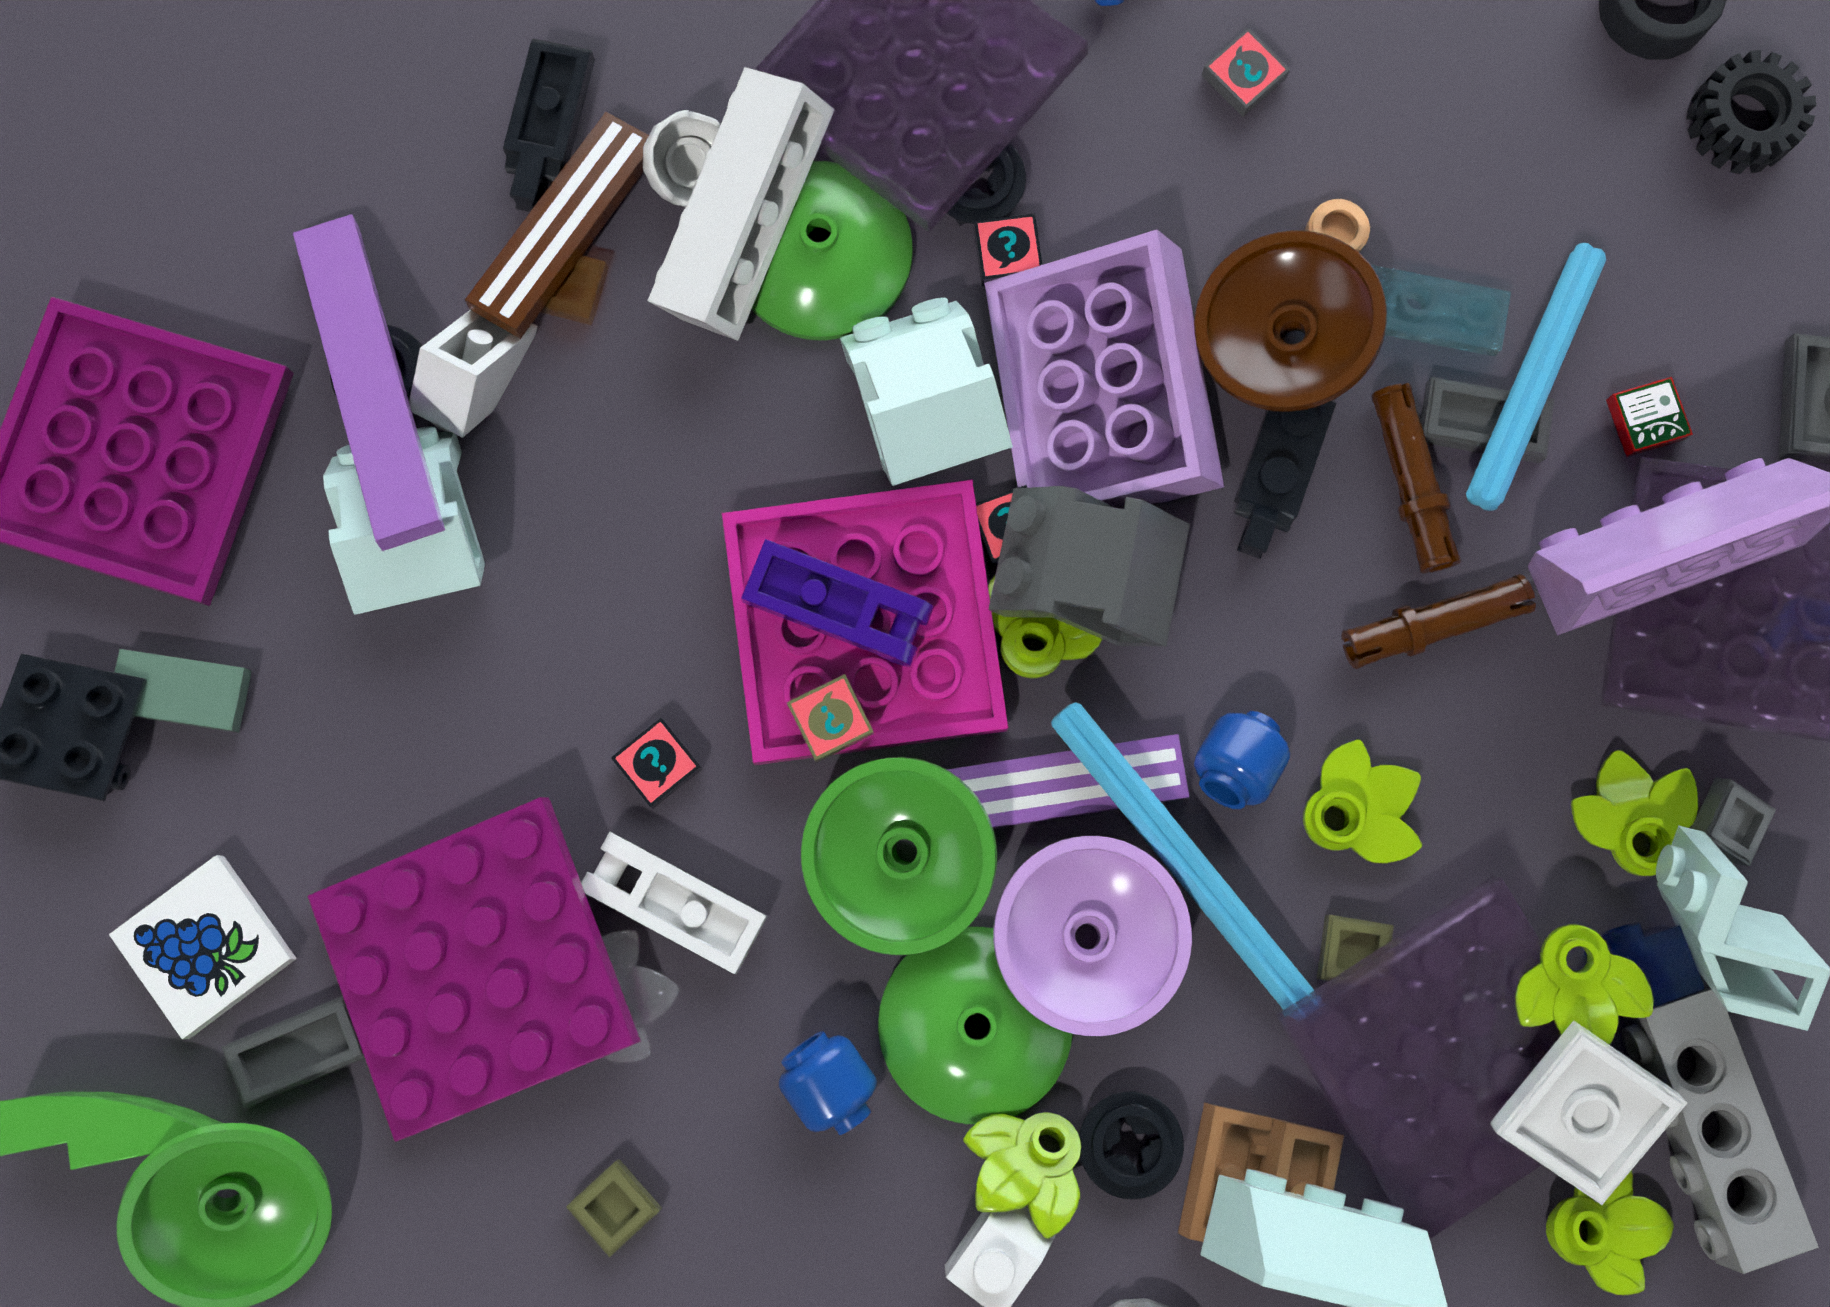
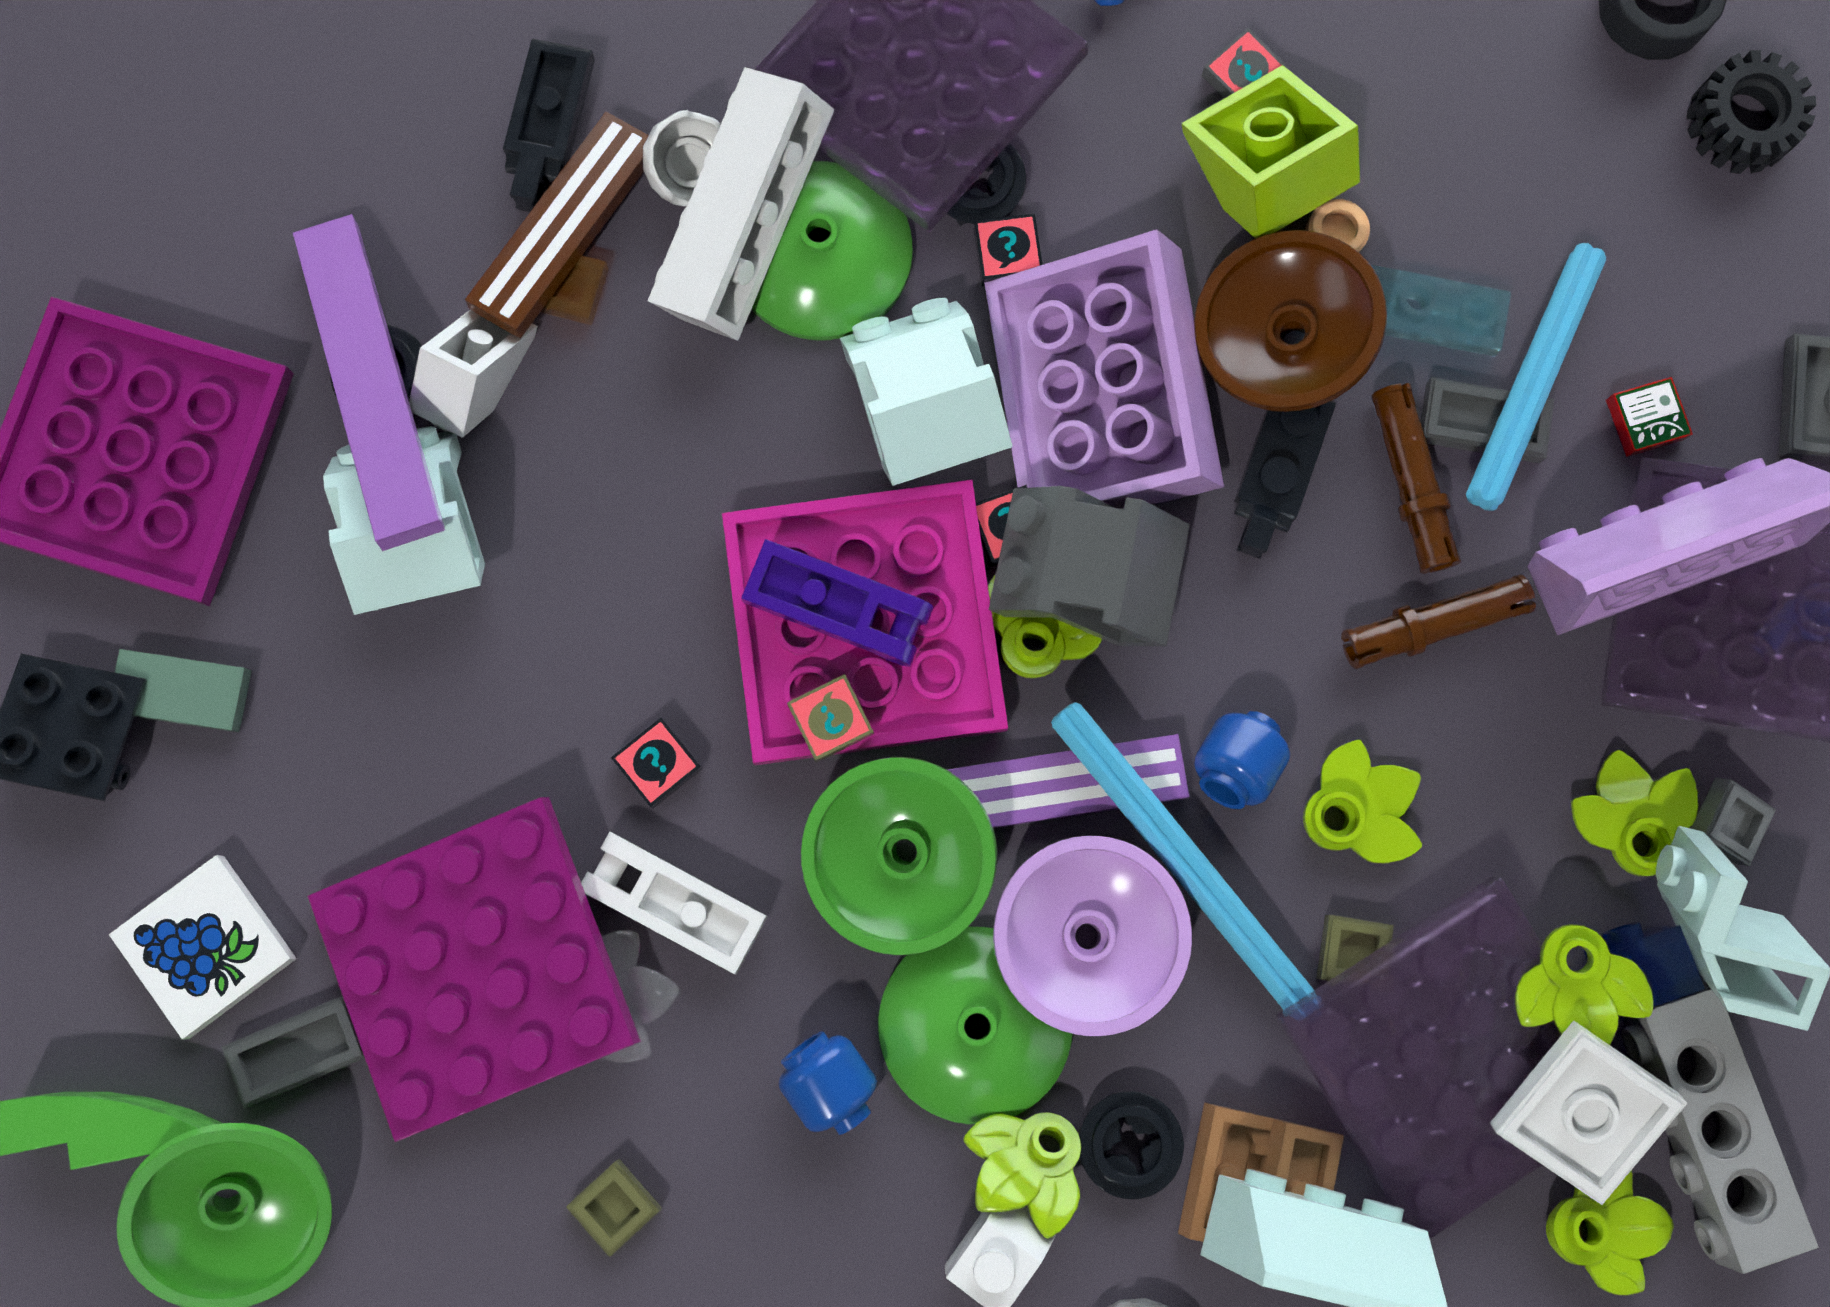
(1274, 151): none -> lime slope

